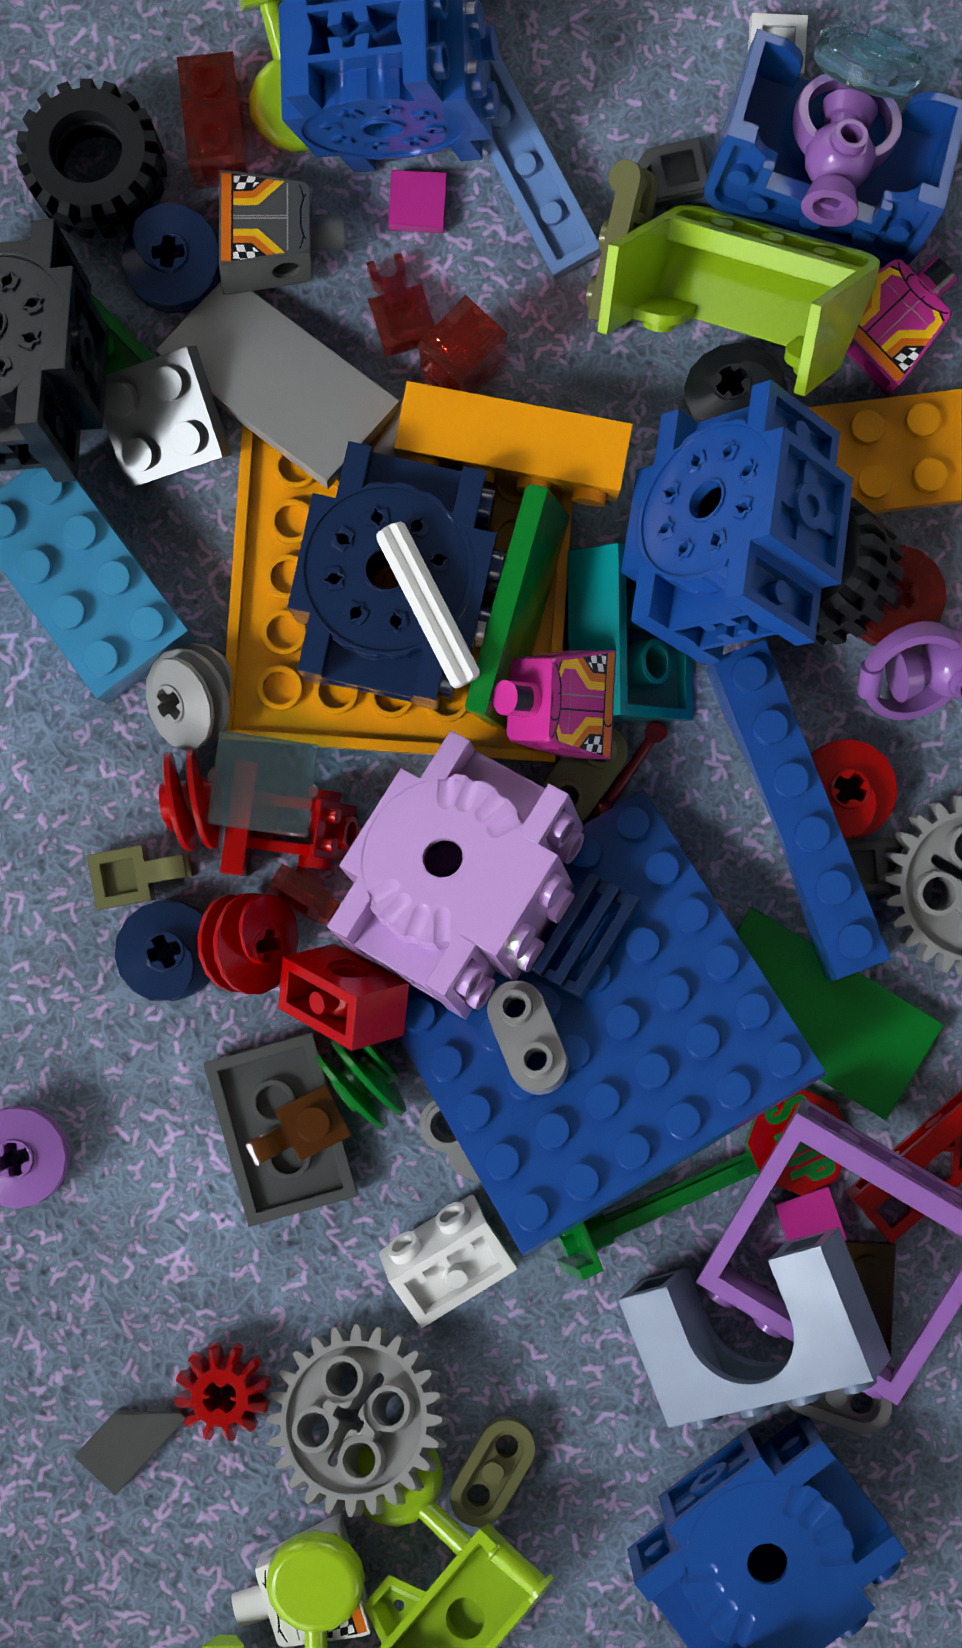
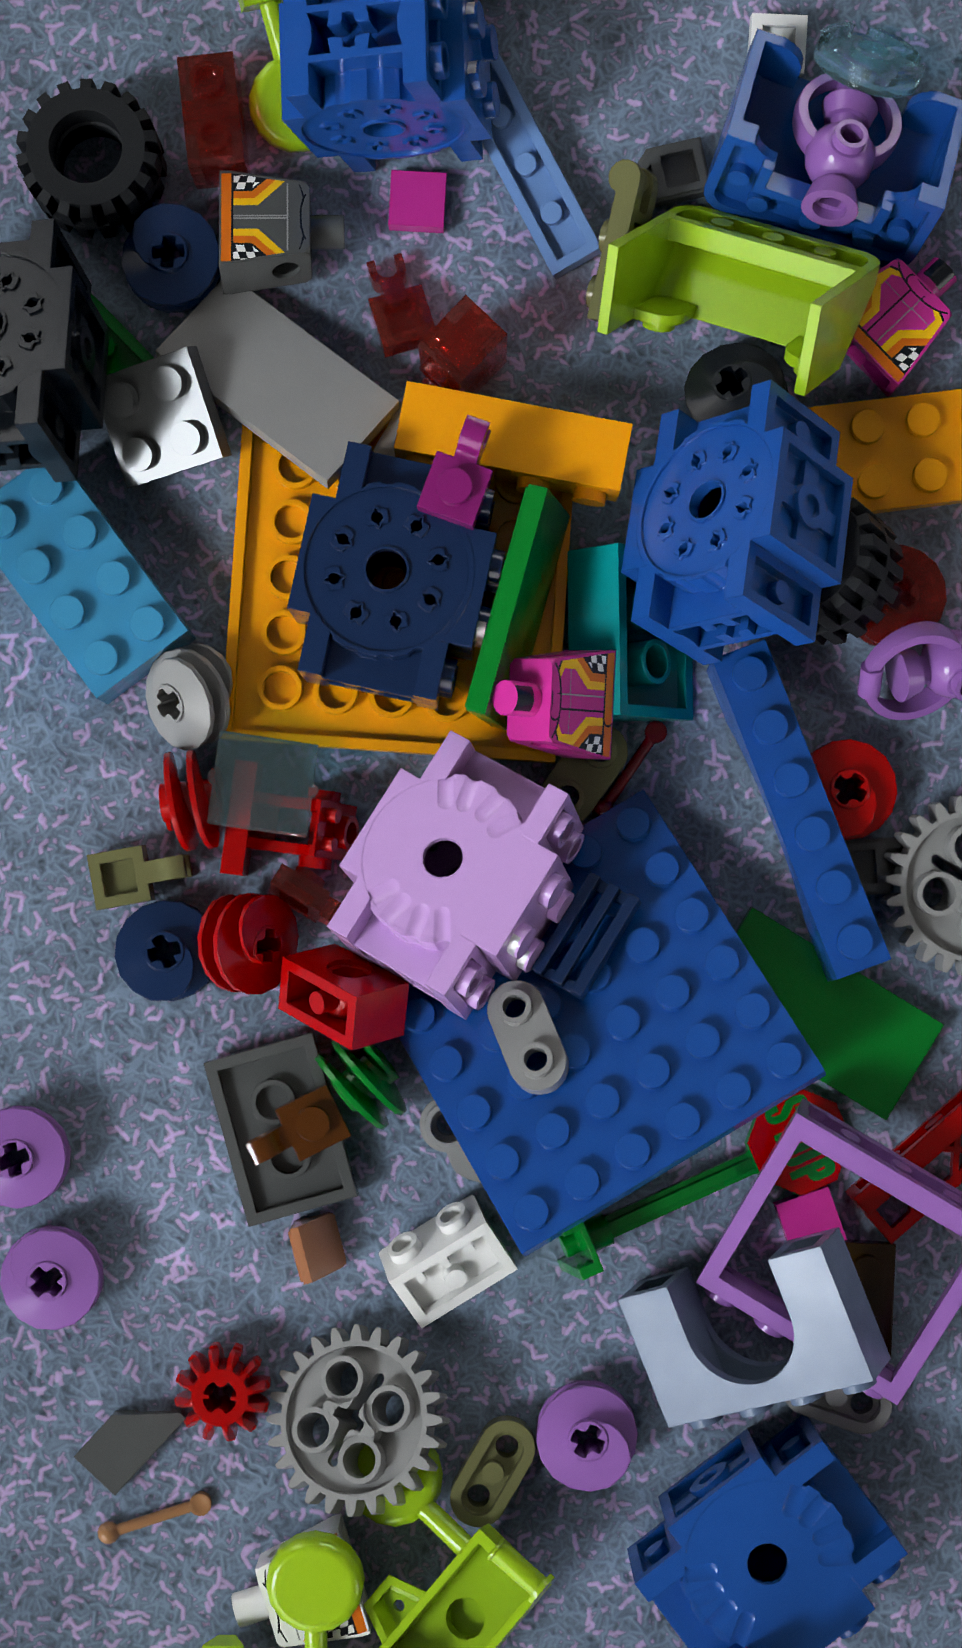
(71, 1295): none -> medium lavender piece
(199, 1505): none -> medium nougat hinge
(316, 1247): none -> nougat slope
(428, 604): white axle -> none
(457, 482): none -> magenta plate
(596, 1462): none -> medium lavender piece

